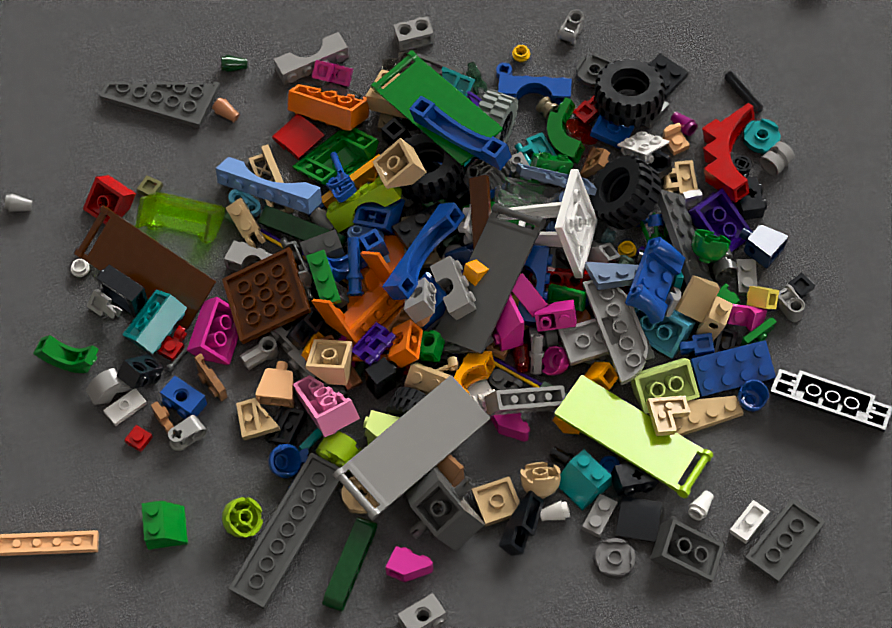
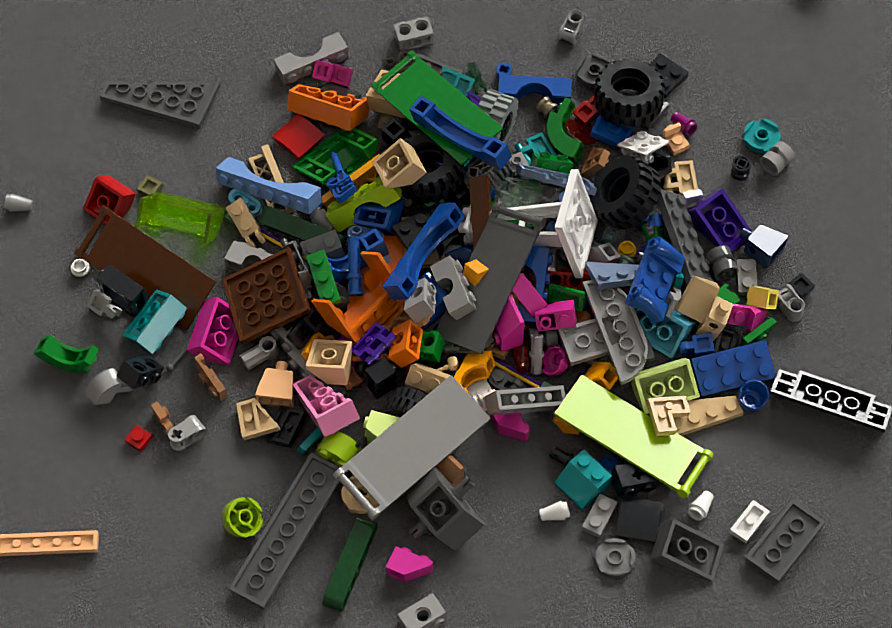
(125, 407): white plate -> none
(164, 524): green slope -> none
(171, 346): red plate -> none
(178, 389): blue brick -> none
(225, 109): nougat cone -> none
(233, 63): dark green cone -> none
(286, 460): blue hat -> none
(496, 501): tan plate -> none
(521, 49): yellow plate -> none
(521, 524): black slope -> none
(540, 478): tan cylinder -> none
(709, 246): green cylinder -> none
(717, 153): red arch -> none
(743, 91): black axle -> none
(752, 205): black brick -> none

